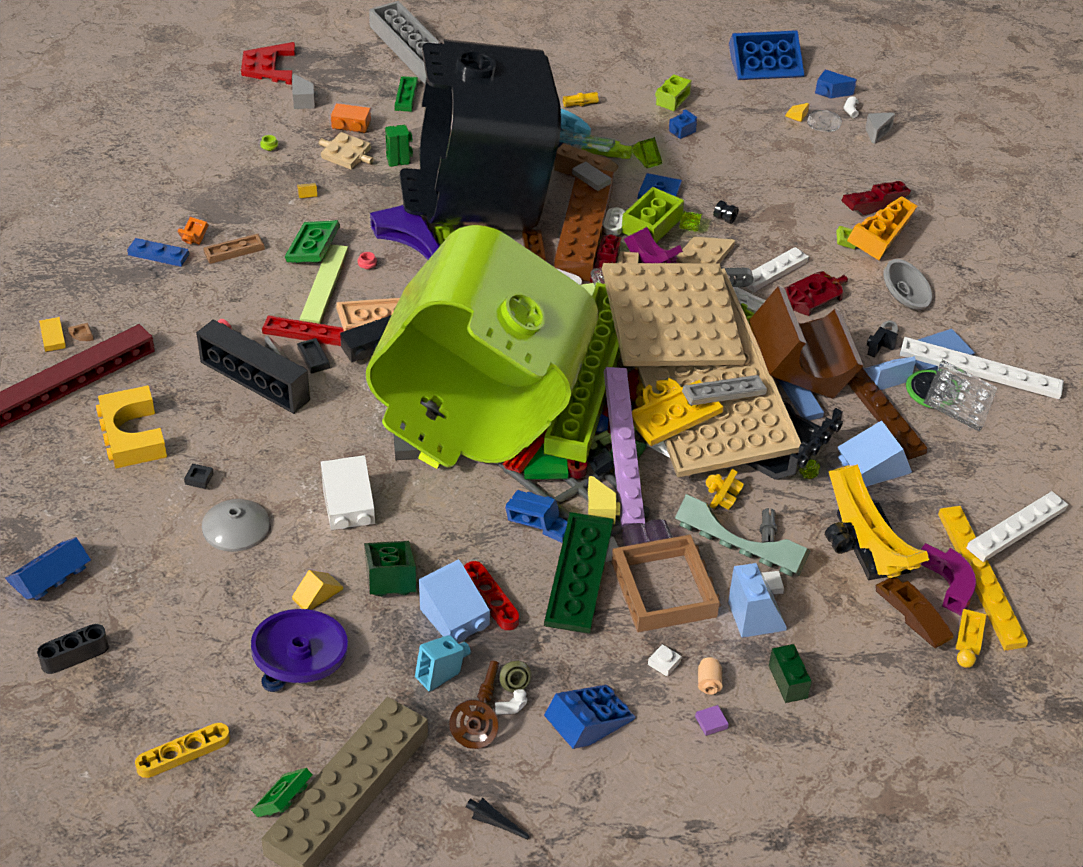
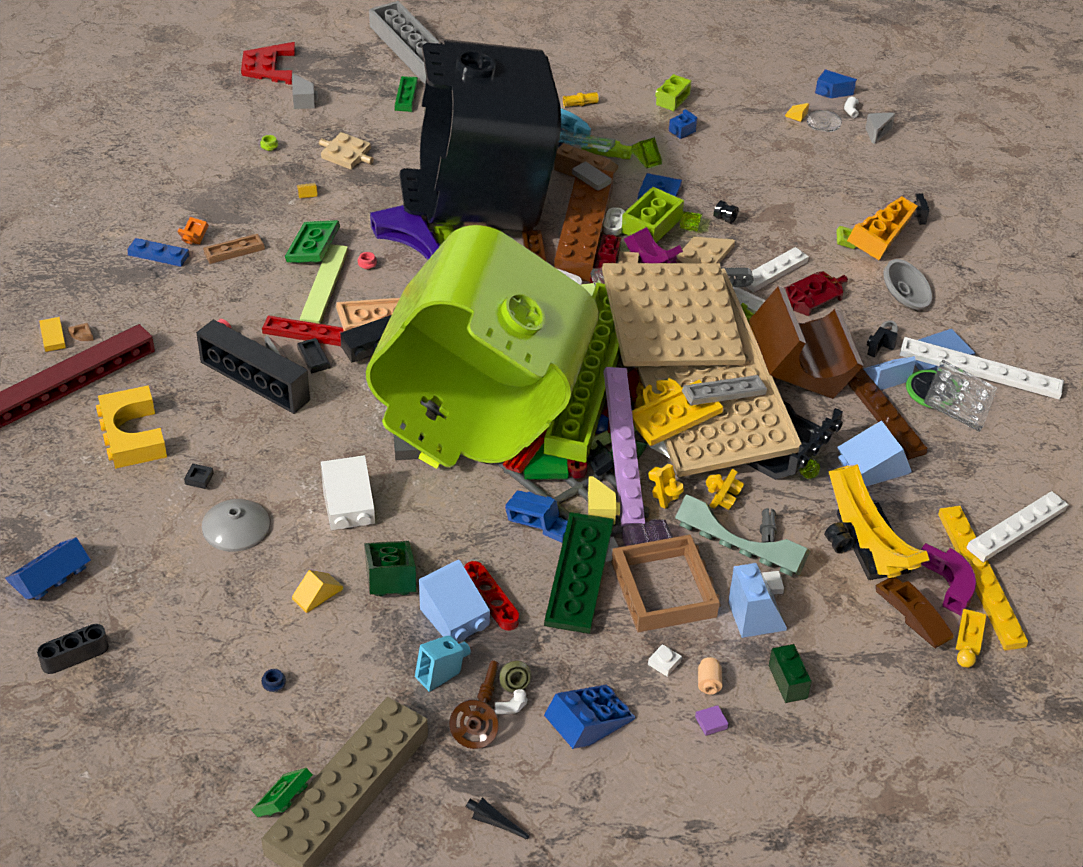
(180, 746): yellow beam -> none
(299, 645): dark purple dish -> none
(350, 117): orange brick -> none
(397, 145): green brick -> none
(666, 485): none -> yellow hips
(766, 55): blue slope -> none
(803, 401): medium blue tile -> none
(877, 198): dark red slope -> none
(922, 209): none -> black plate

